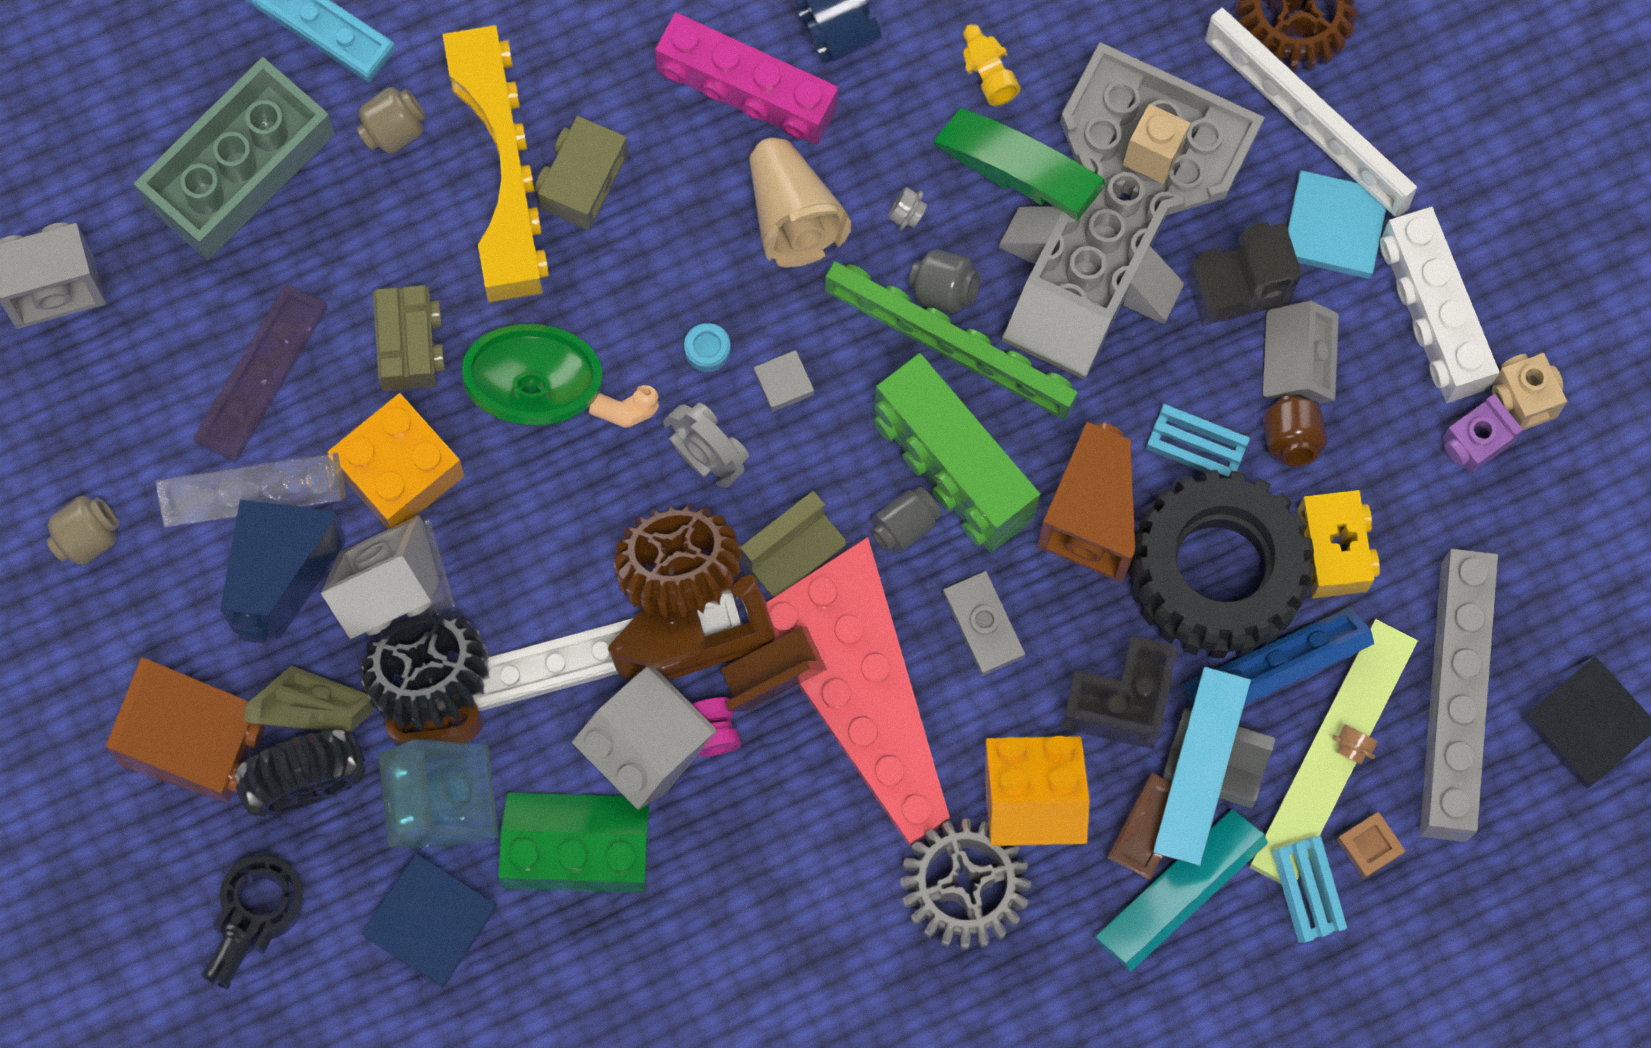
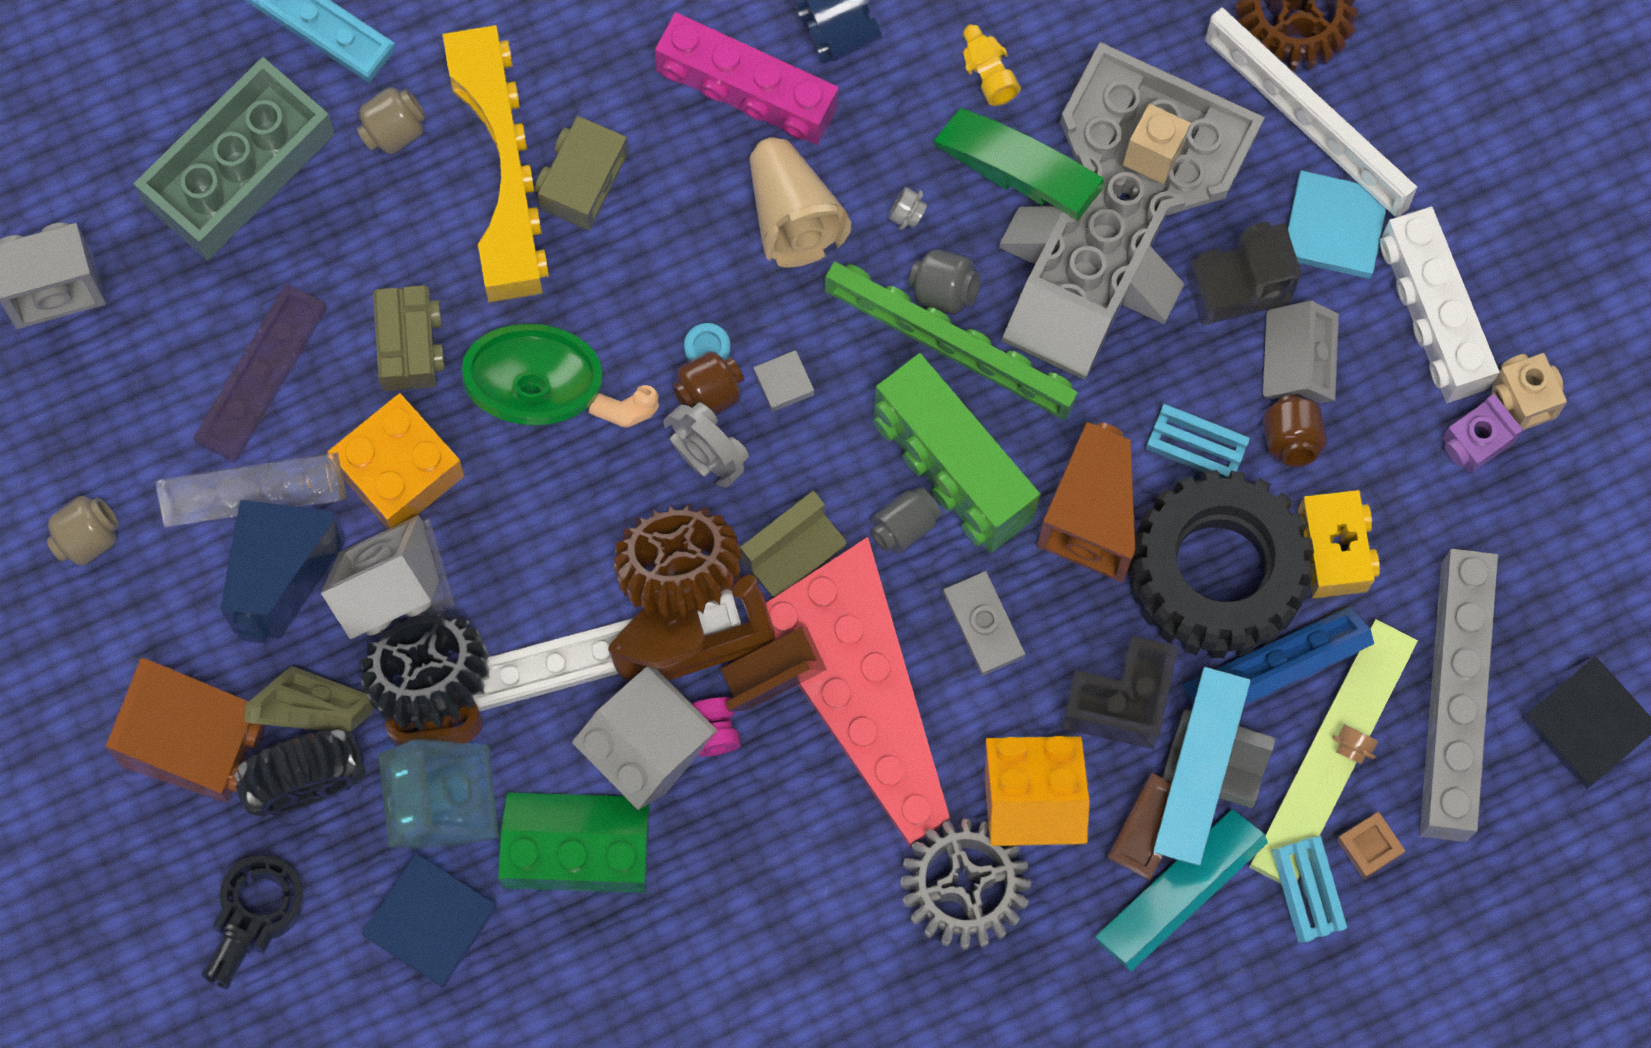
(709, 381): none -> reddish brown head

